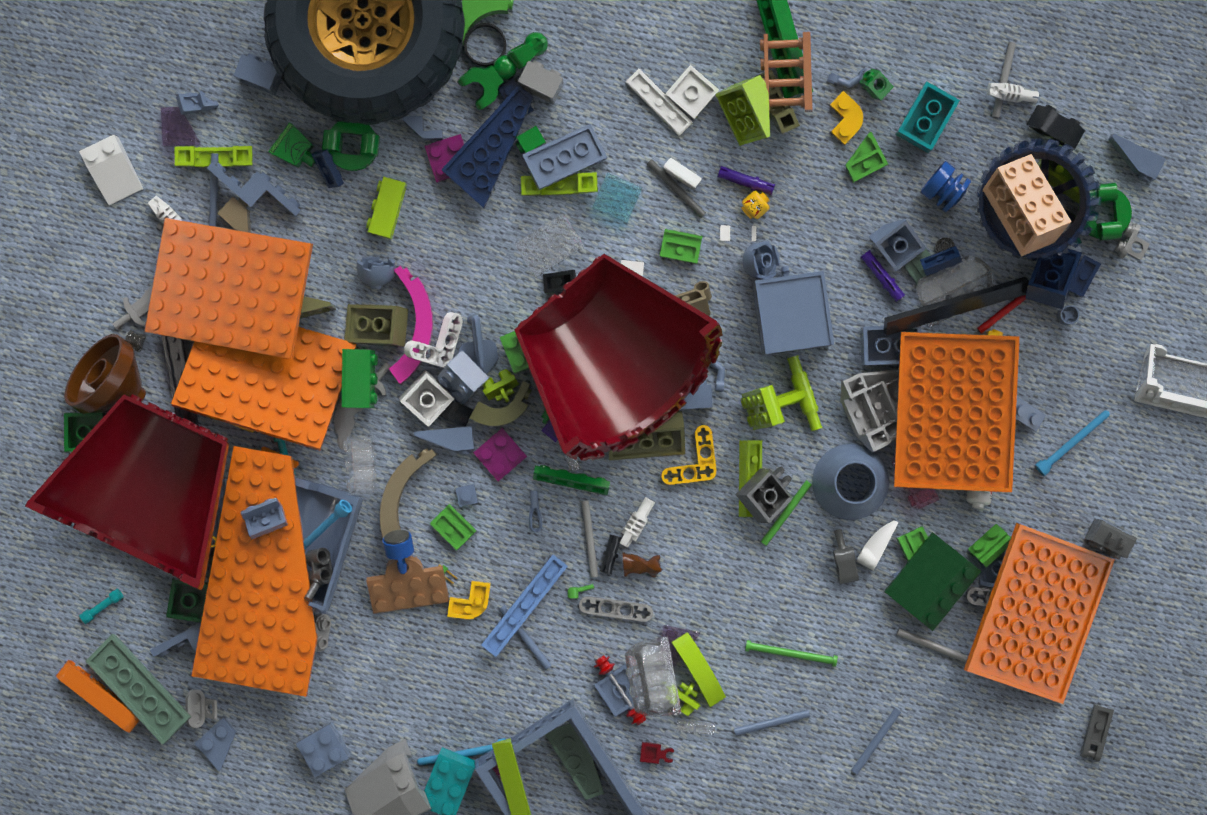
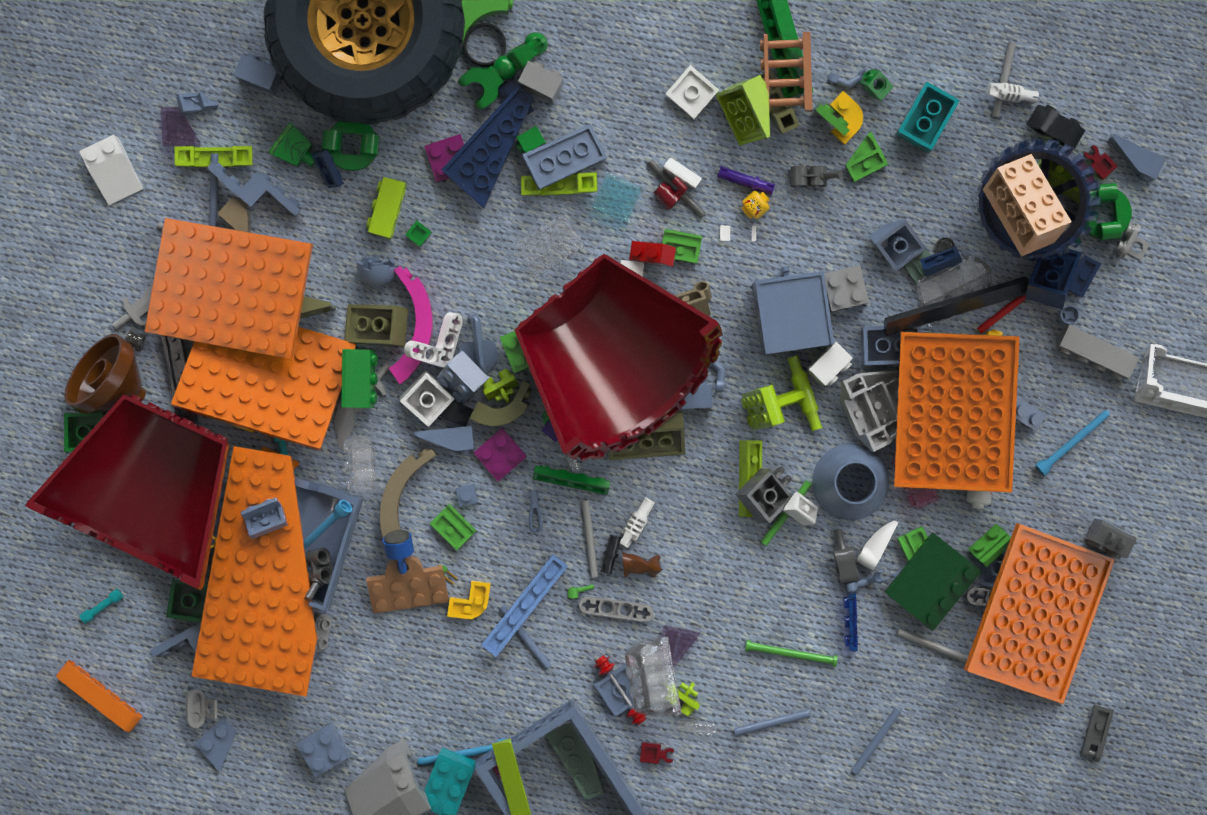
(138, 689): sand green plate -> none
(162, 210): white hinge -> none
(416, 123): sand blue slope -> none
(418, 233): none -> green plate
(555, 281): black slope -> none
(652, 253): none -> red piece
(658, 102): white tile -> none
(668, 196): none -> dark red piece
(699, 669): lime slope -> none
(702, 462): yellow beam -> none
(761, 260): sand blue cylinder -> none
(801, 509): none -> white slope
(814, 176): none -> dark grey beam
(827, 112): none -> bright green wing
(829, 364): none -> white brick
(845, 288): none -> light grey brick
(850, 621): none -> clear blue plate
(865, 581): none -> sand blue arm
(896, 294): dark purple pin -> none
(945, 186): blue wheel -> none
(1097, 352): none -> light grey brick
(1101, 164): none -> dark red plate

